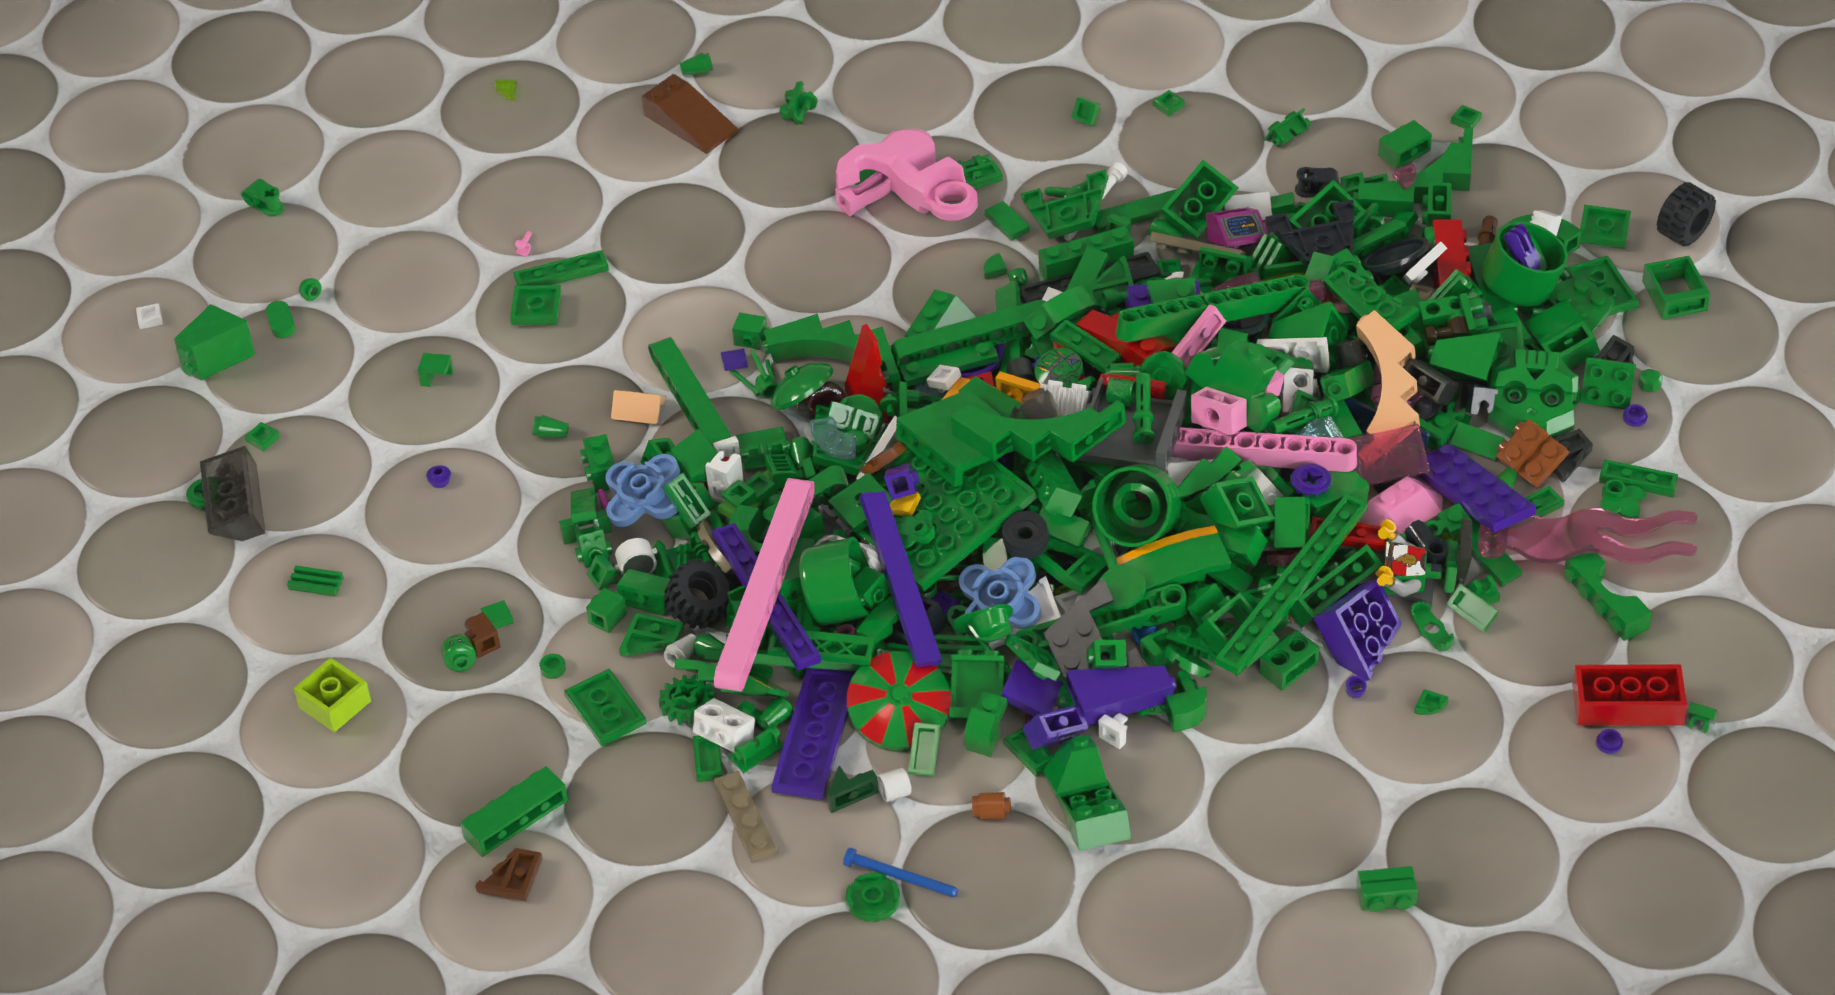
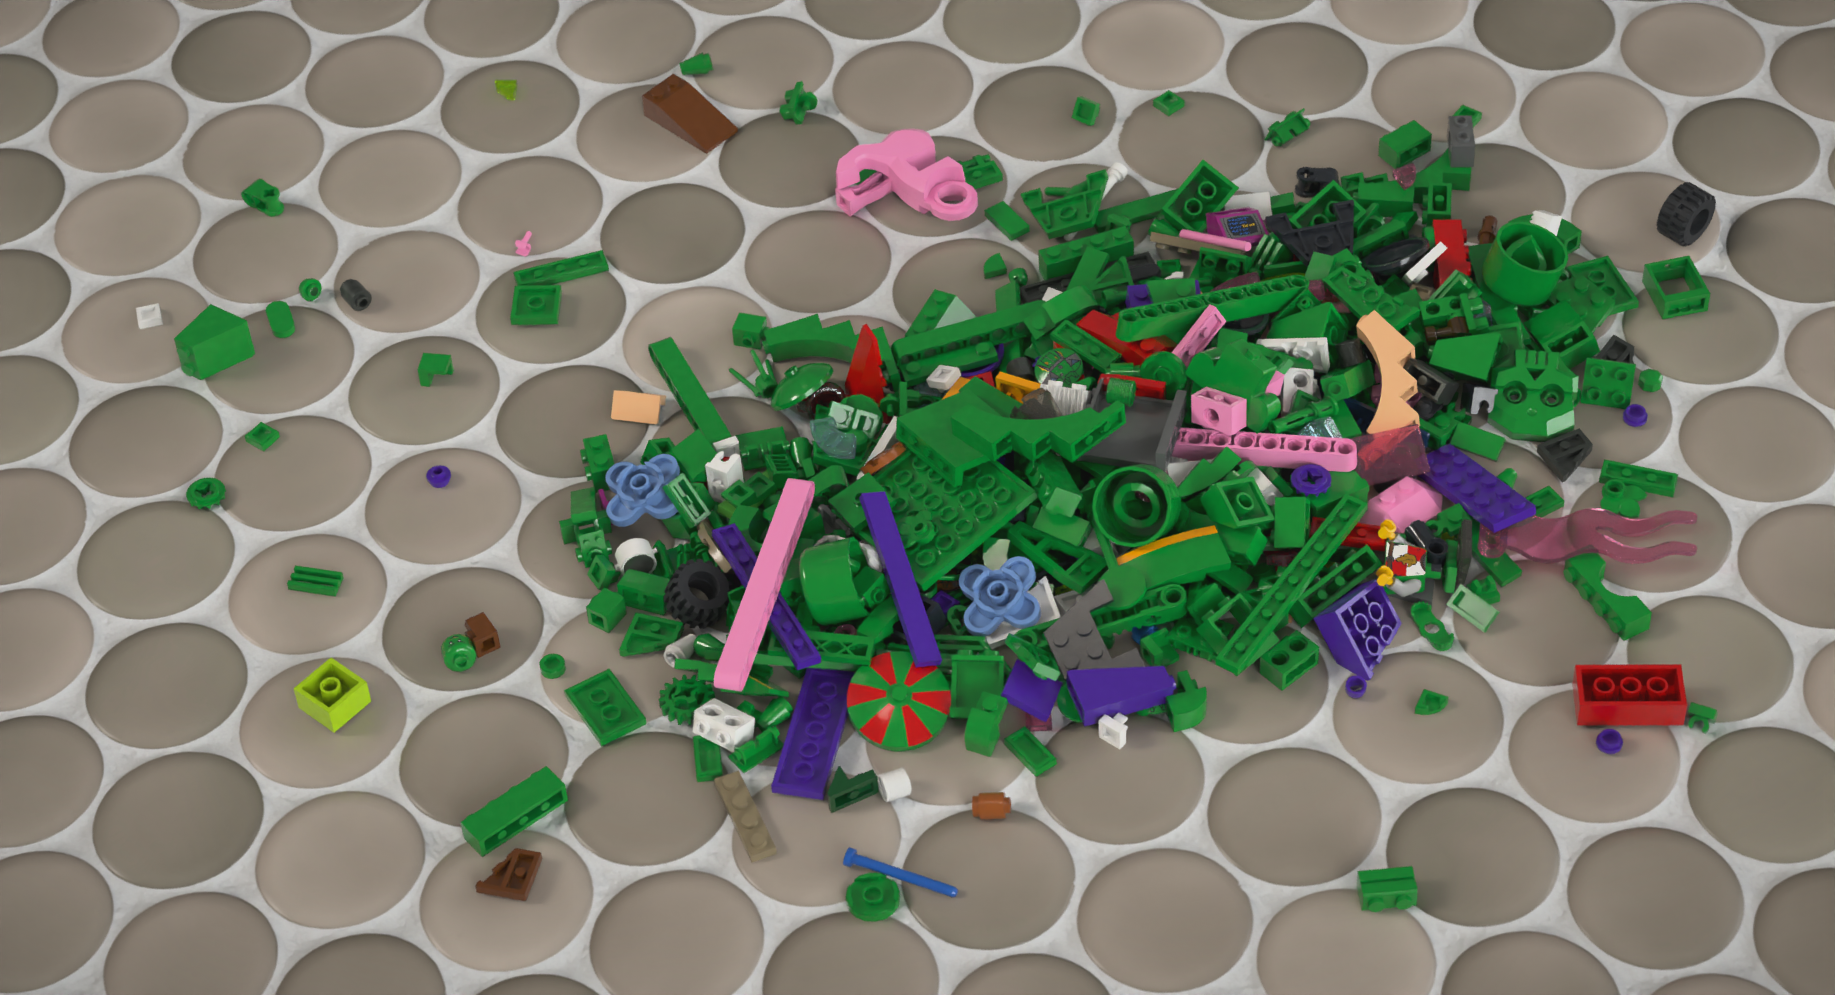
(232, 495): clear smoke slope -> none
(355, 294): none -> pearl dark grey brick
(498, 614): green tile -> none
(549, 428): green cone -> none
(734, 359): dark purple tile -> none
(901, 481): dark purple brick -> none
(905, 505): yellow tile -> none
(924, 749): tile -> none
(986, 624): green piece -> none
(1021, 522): black tyre -> none
(1055, 727): dark purple brick -> none
(1075, 767): green slope -> none
(1096, 817): green slope -> none
(1113, 648): green brick -> none
(1143, 417): green pin -> none
(1188, 661): green tile -> none
(1215, 240): none -> bright pink bar
(1460, 141): none -> dark grey brick
(1522, 247): dark purple arm -> none
(1531, 453): dark orange plate -> none
(1605, 226): green plate -> none

